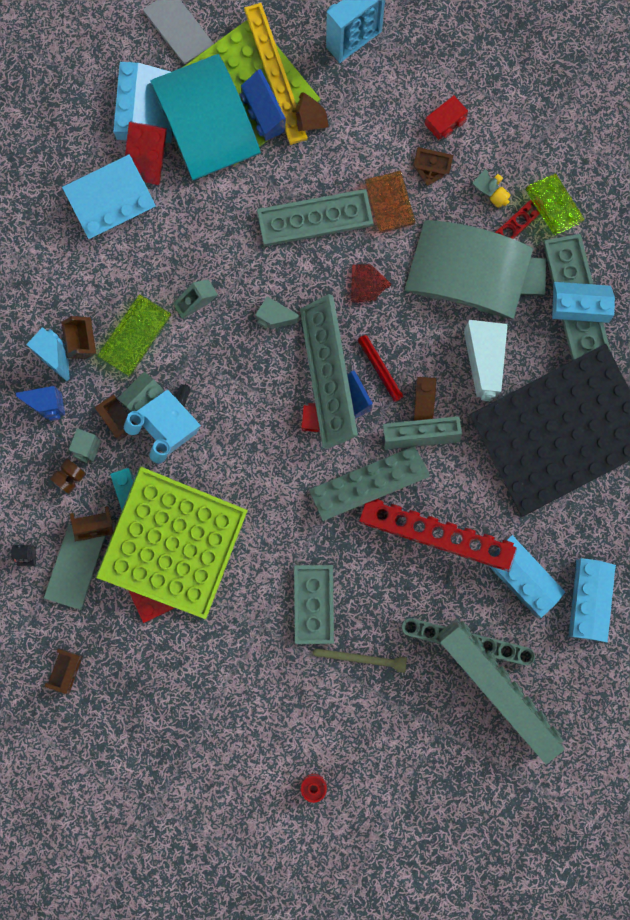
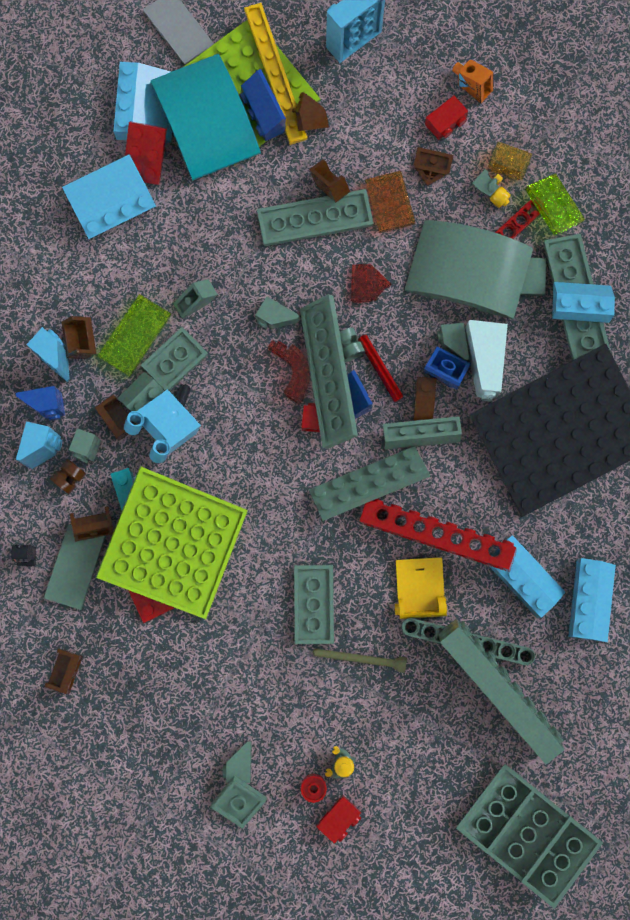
(37, 445): none -> medium azure slope
(174, 359): none -> sand green plate
(238, 802): none -> sand green tile
(239, 764): none -> sand green slope
(300, 381): none -> clear red arch
(329, 183): none -> reddish brown panel
(339, 819): none -> red brick
(343, 764): none -> yellow piece
(351, 347): none -> sand green wheel
(420, 588): none -> yellow door
(446, 368): none -> blue slope
(454, 340): none -> sand green slope
(474, 79): none -> orange torso
(509, 161): none -> clear yellow brick
(529, 836): none -> sand green slope

